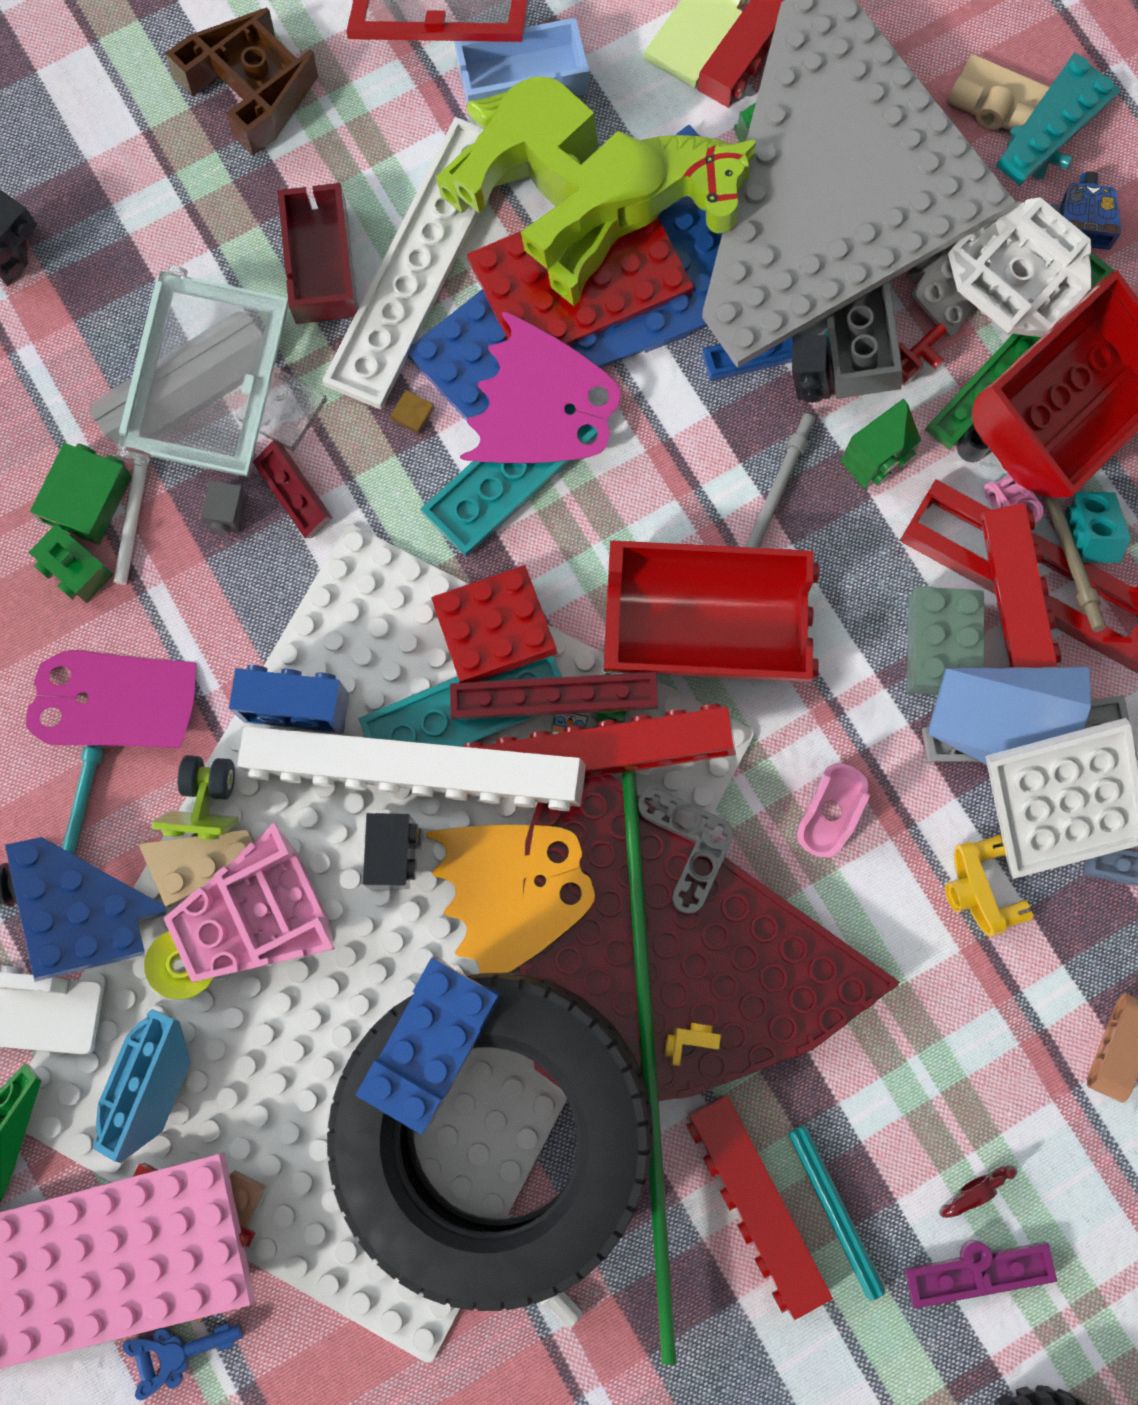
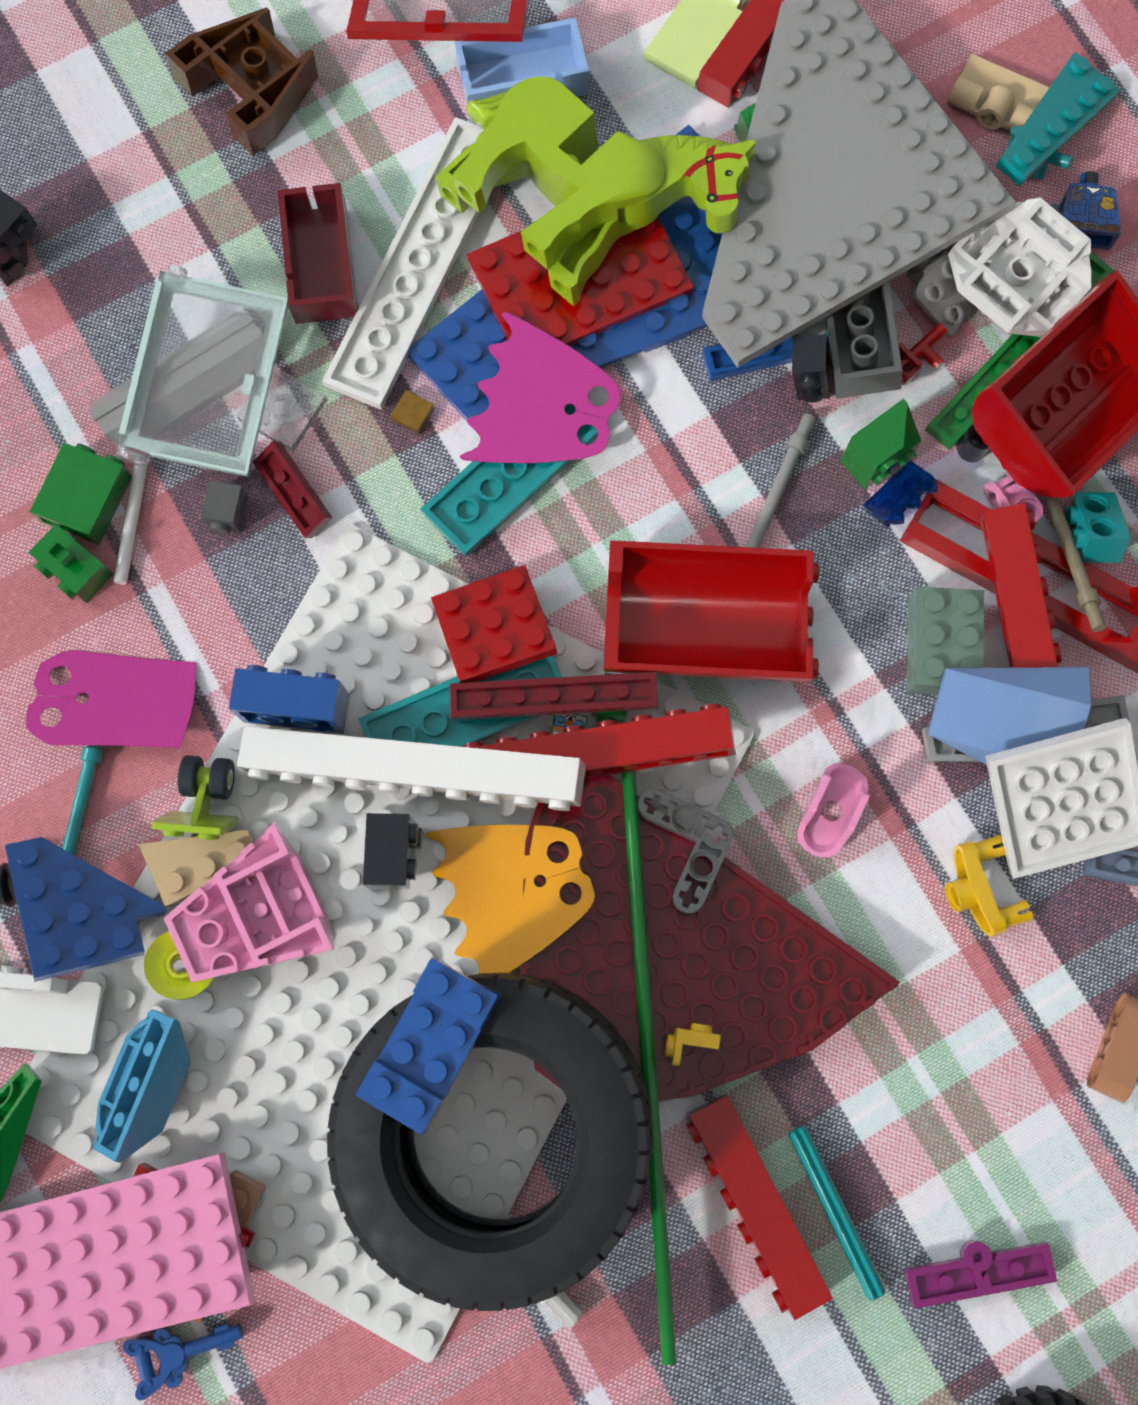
(900, 494): none -> clear blue plate
(978, 1191): dark red piece -> none

